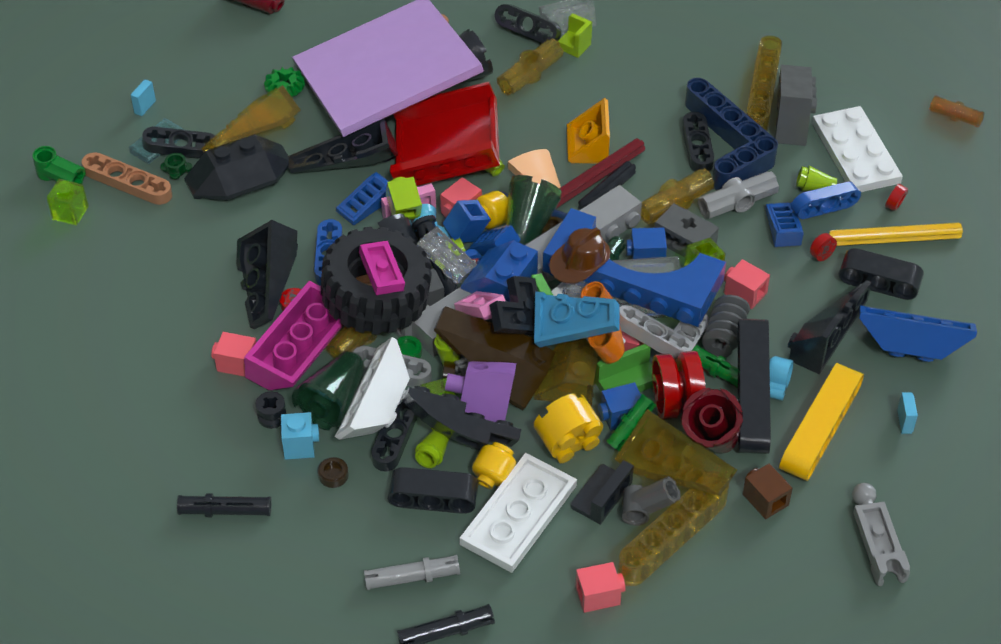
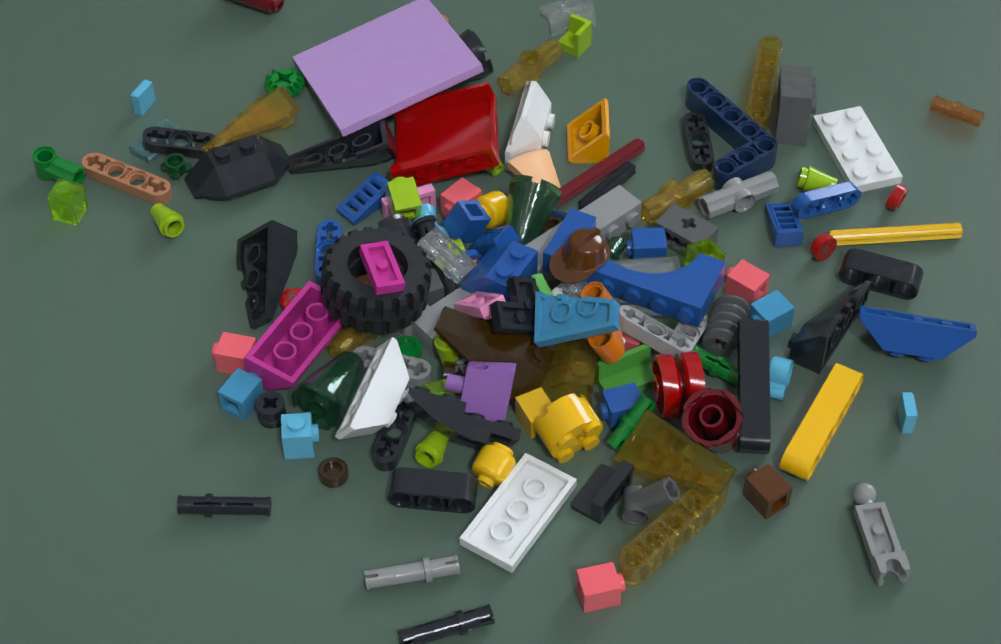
(168, 221): none -> lime cone
(240, 393): none -> dark azure brick
(517, 25): black beam -> none
(529, 407): none -> yellow panel
(531, 123): none -> white wedge
(775, 309): none -> dark azure brick

